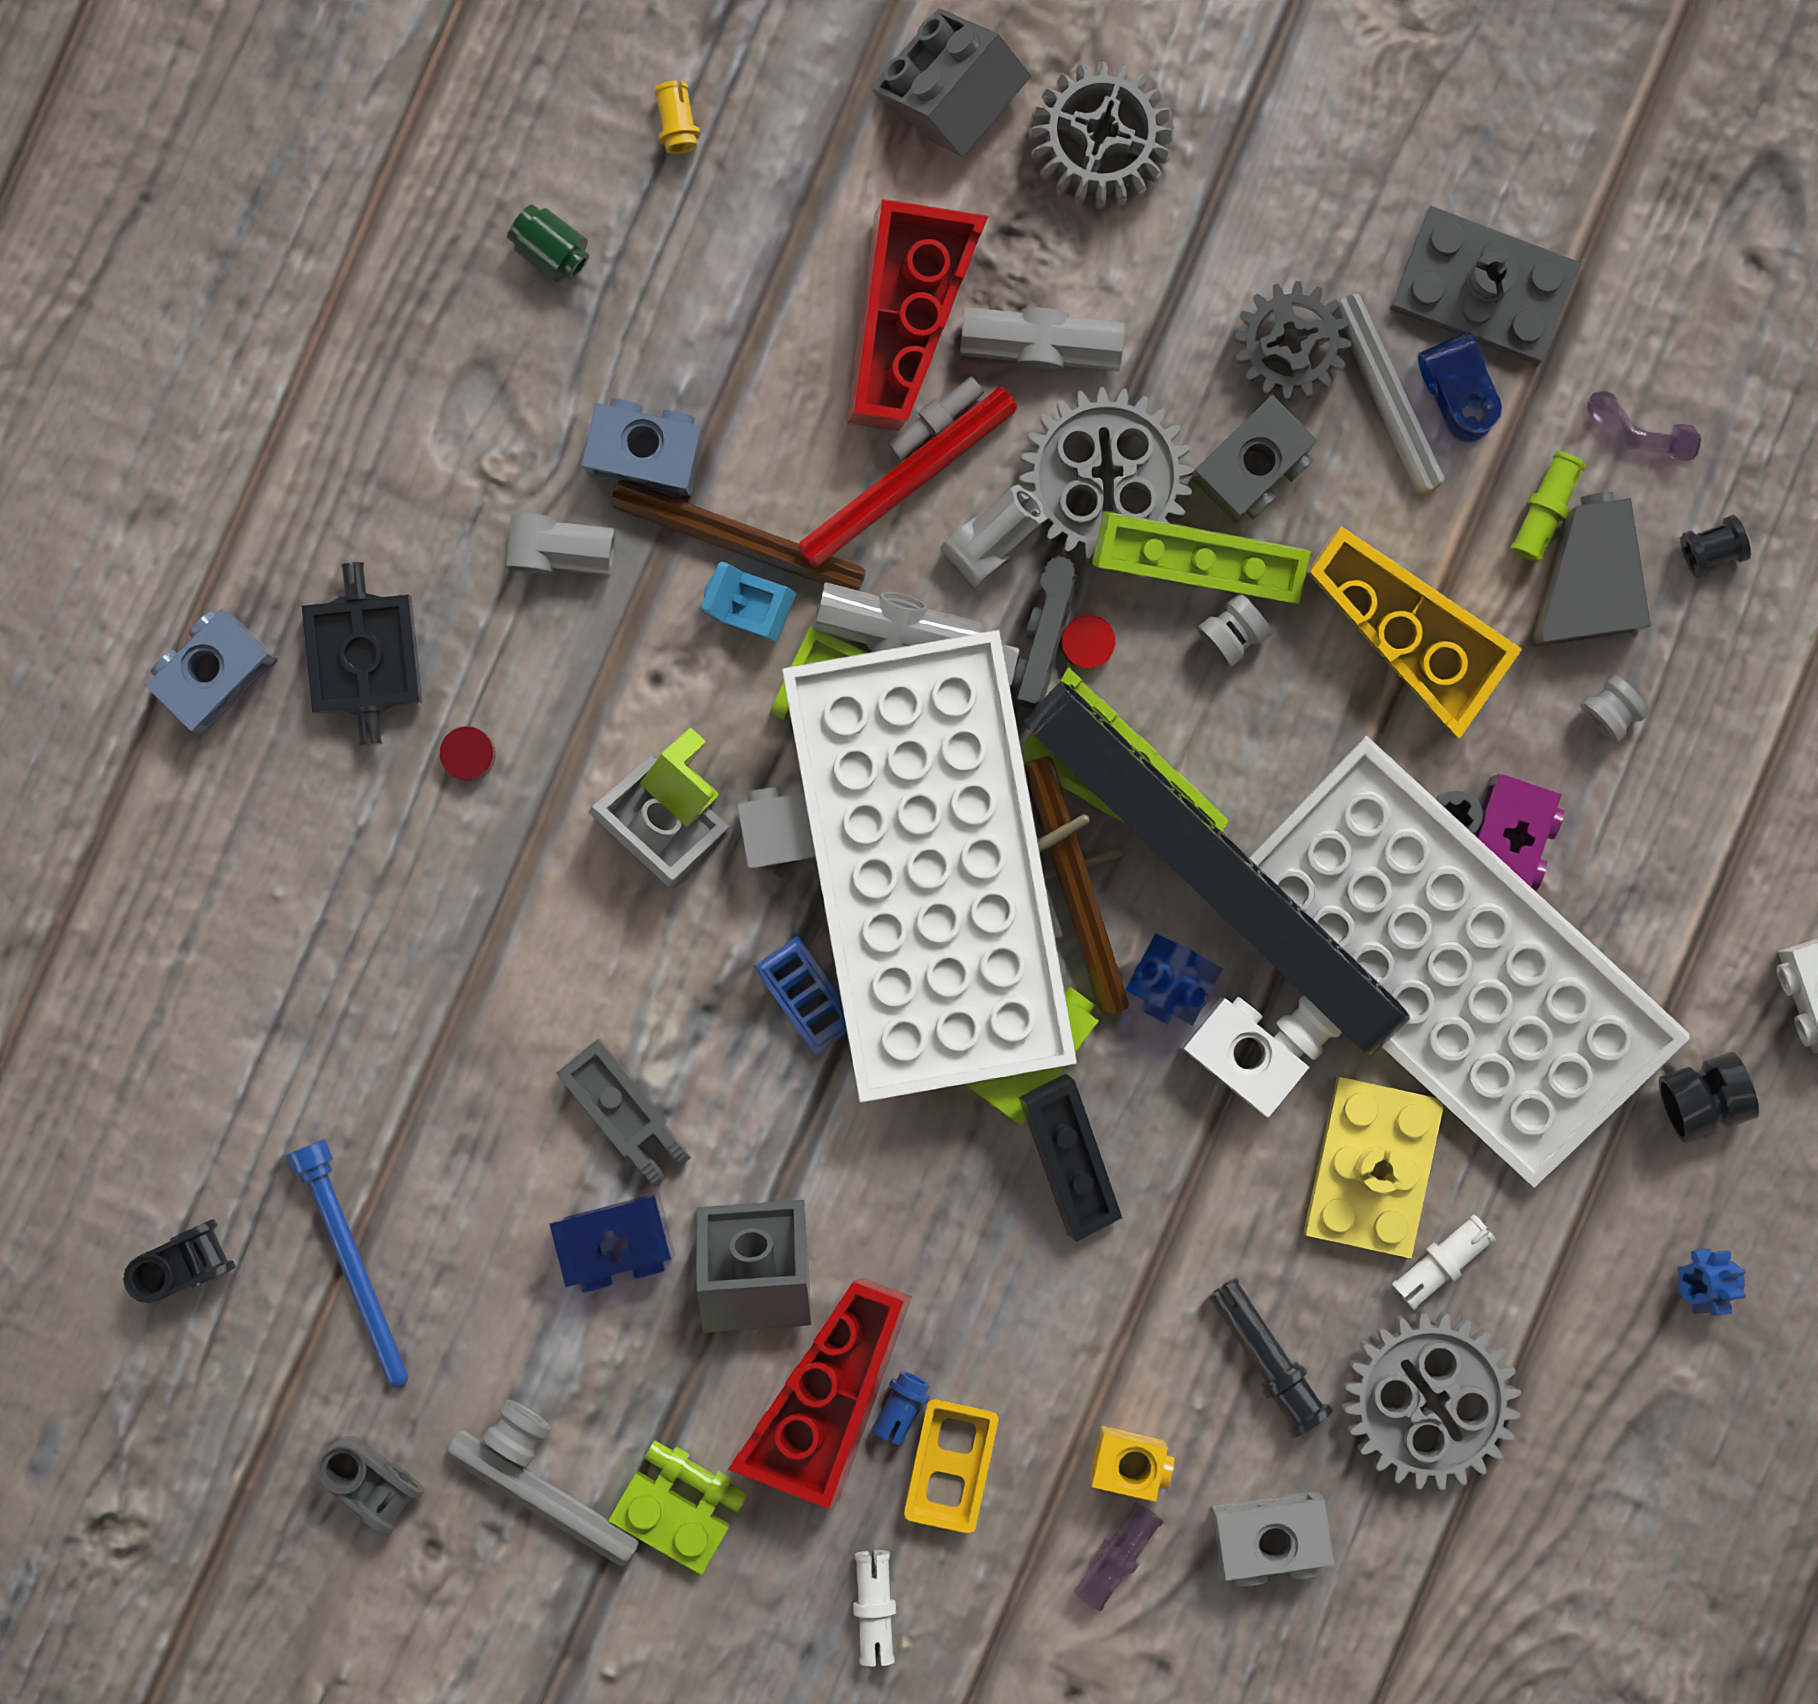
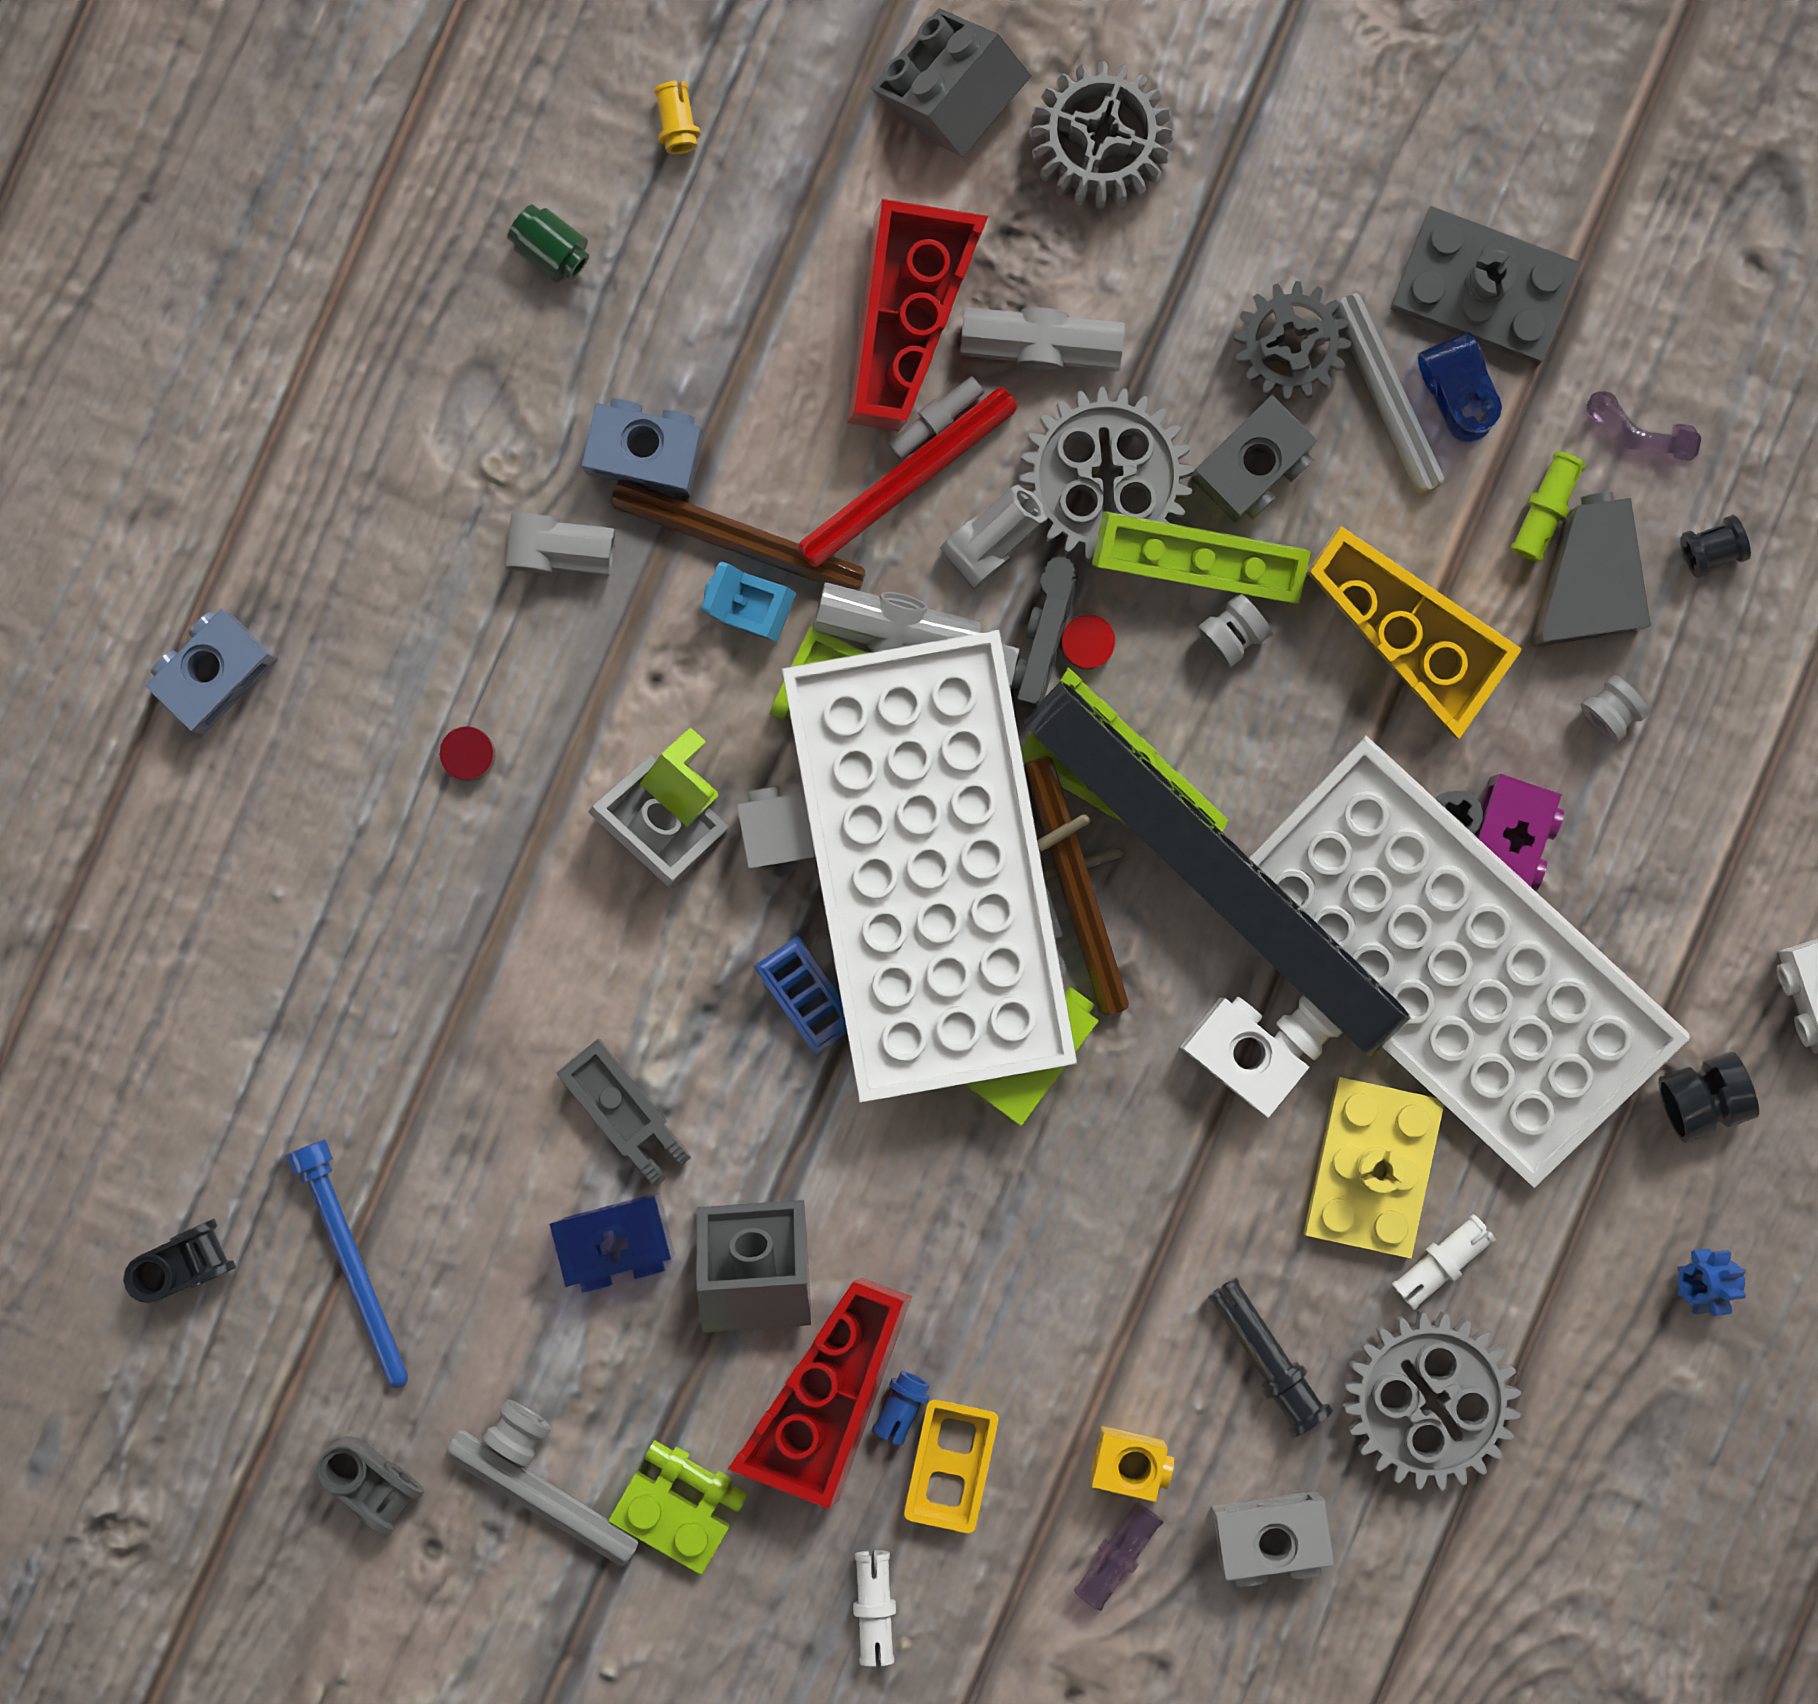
(361, 654): black plate -> none
(1070, 1157): black plate -> none
(1173, 981): clear blue brick -> none

